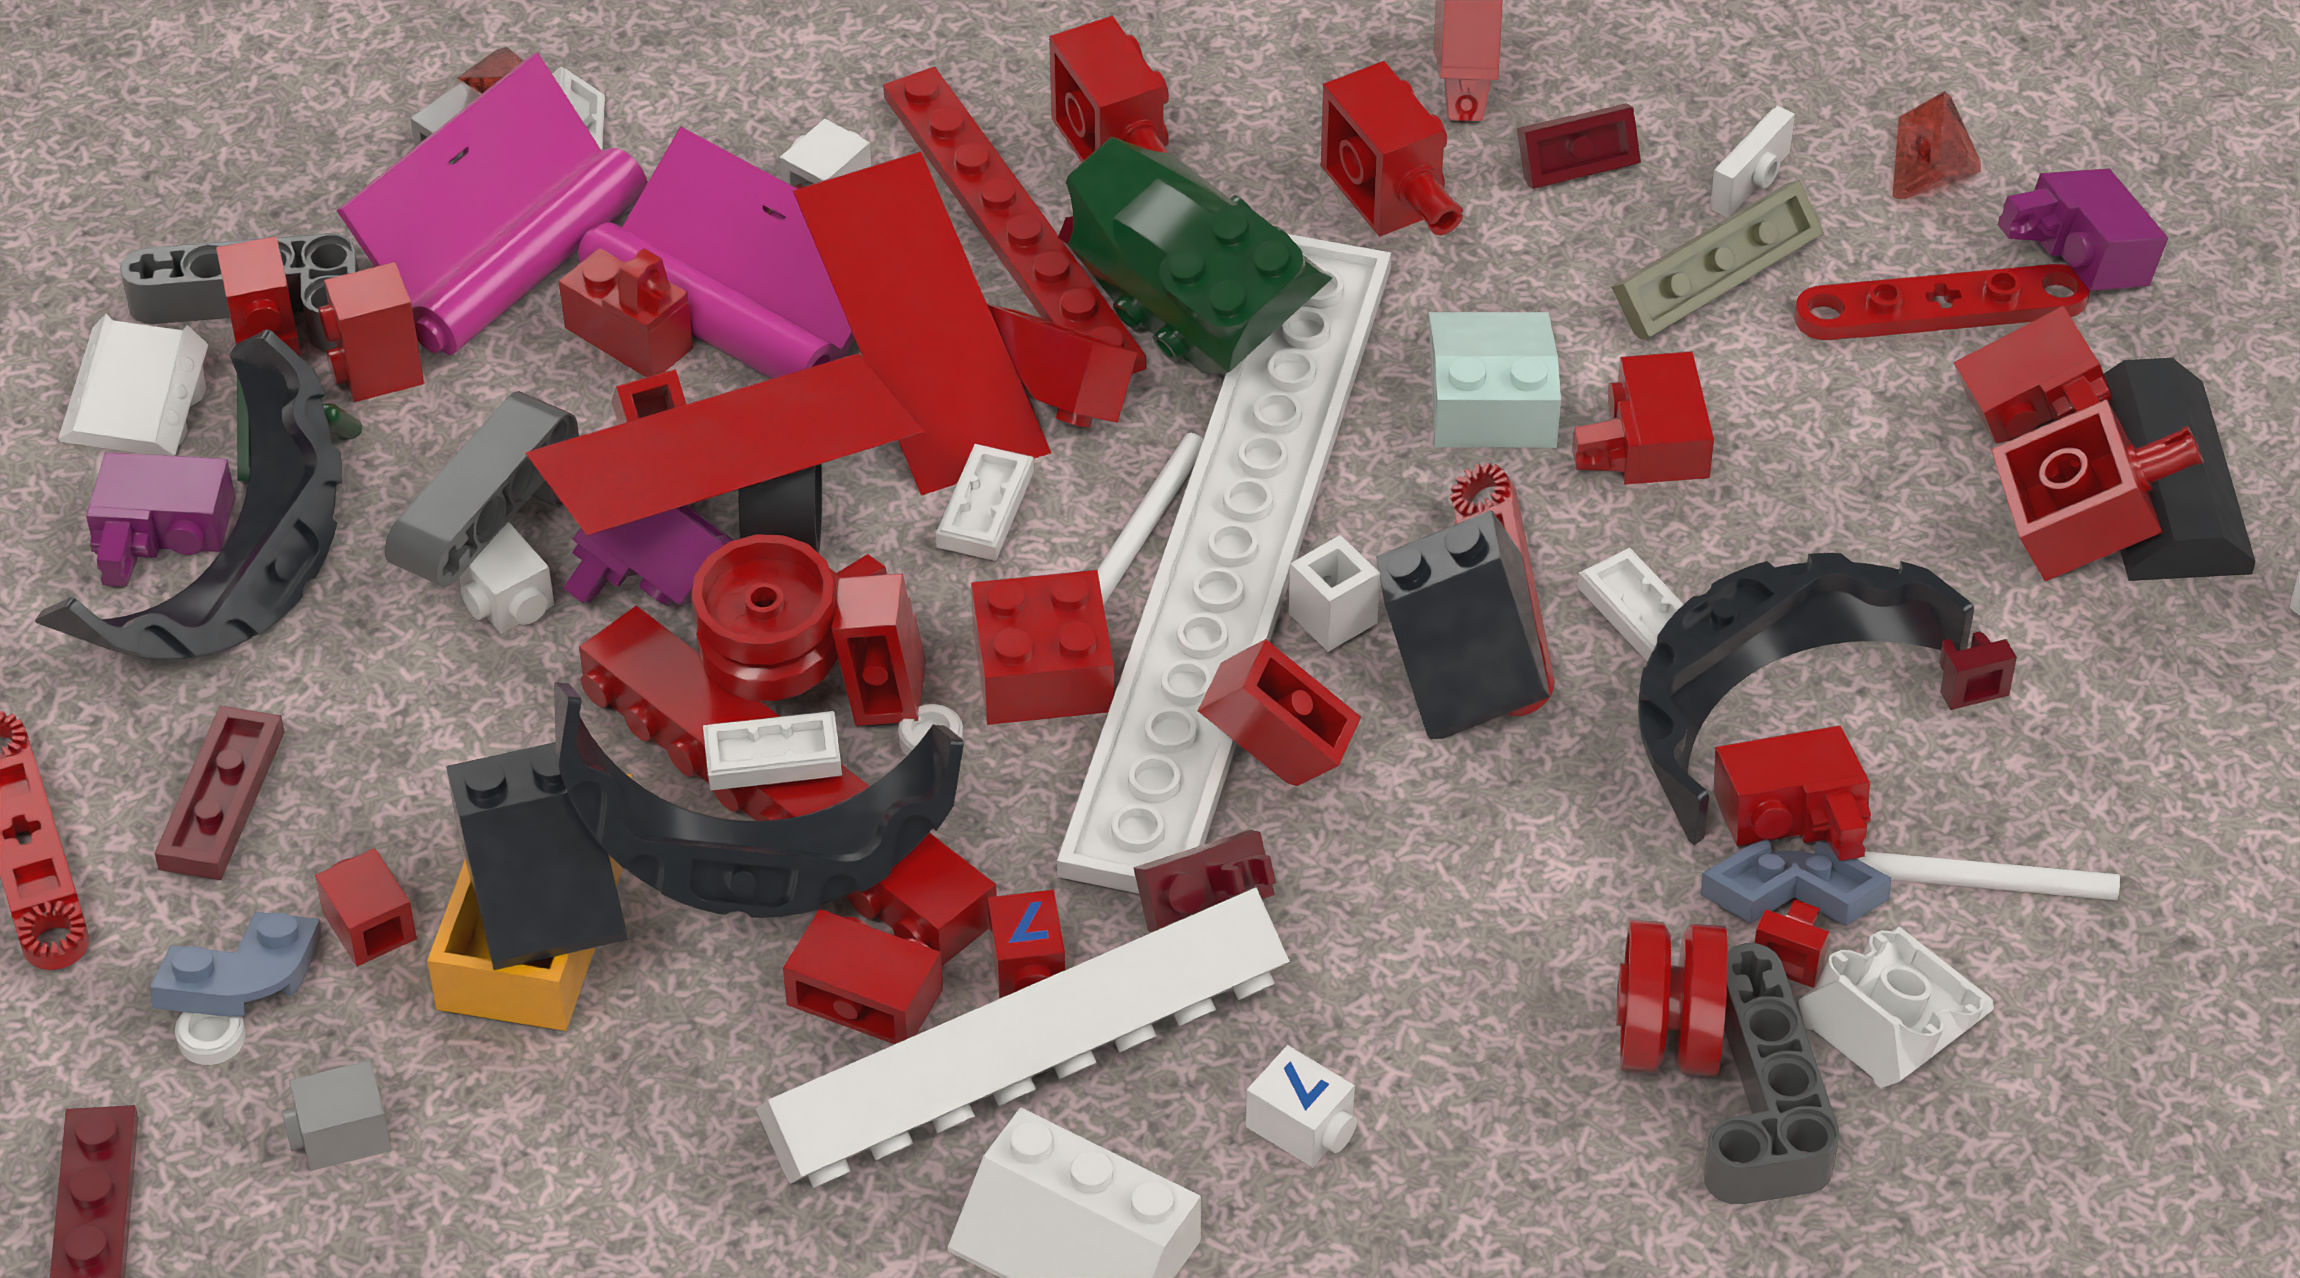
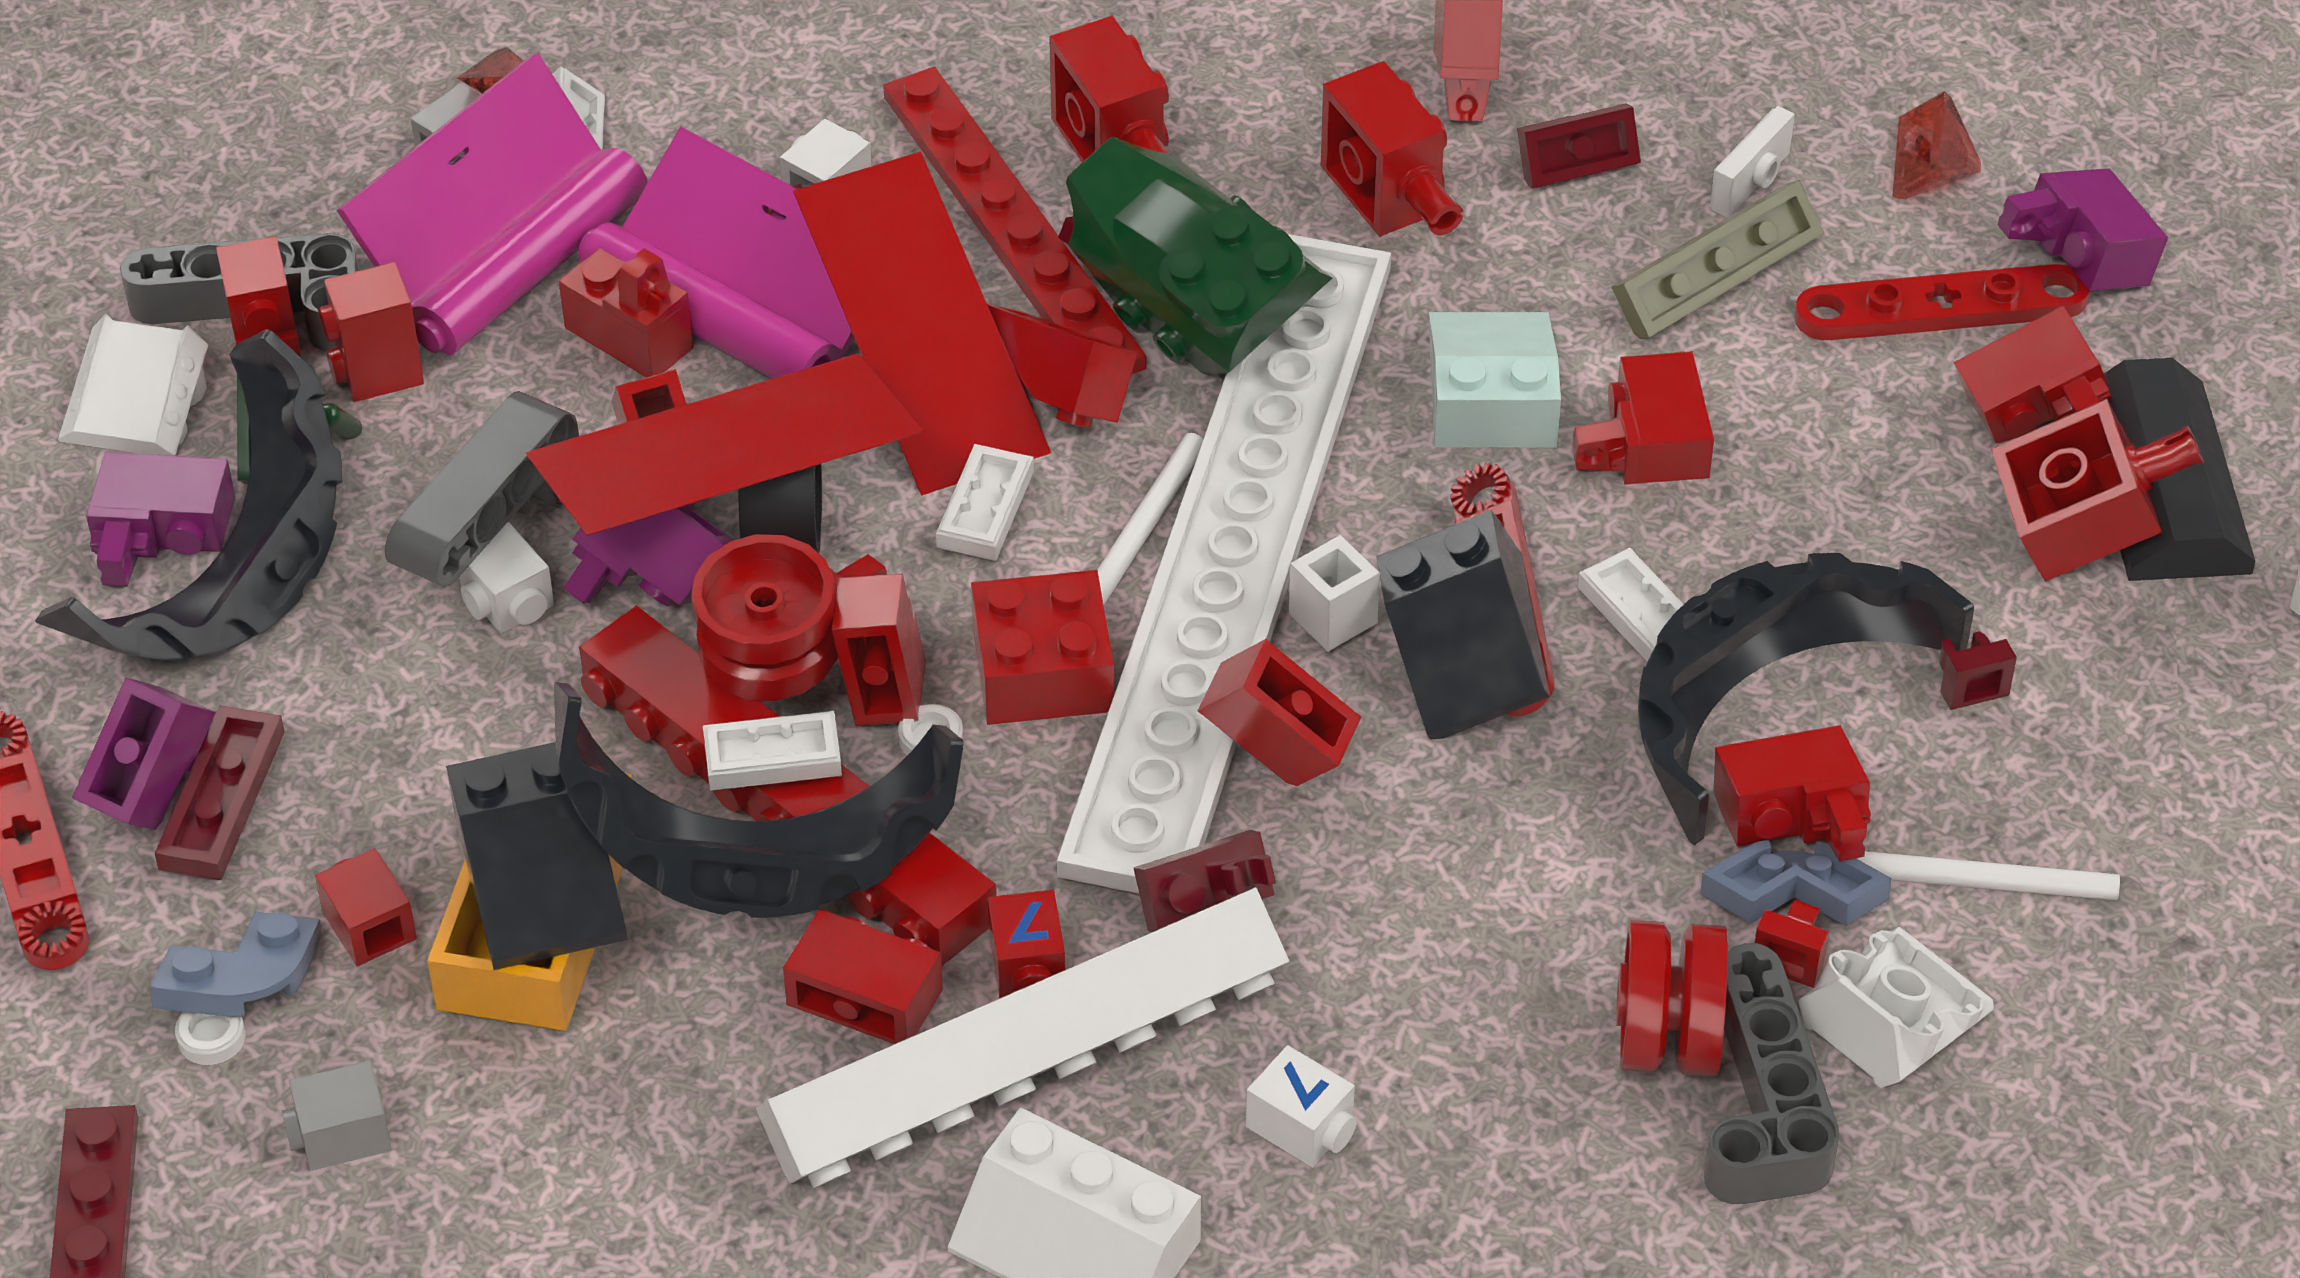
(143, 753): none -> magenta hinge

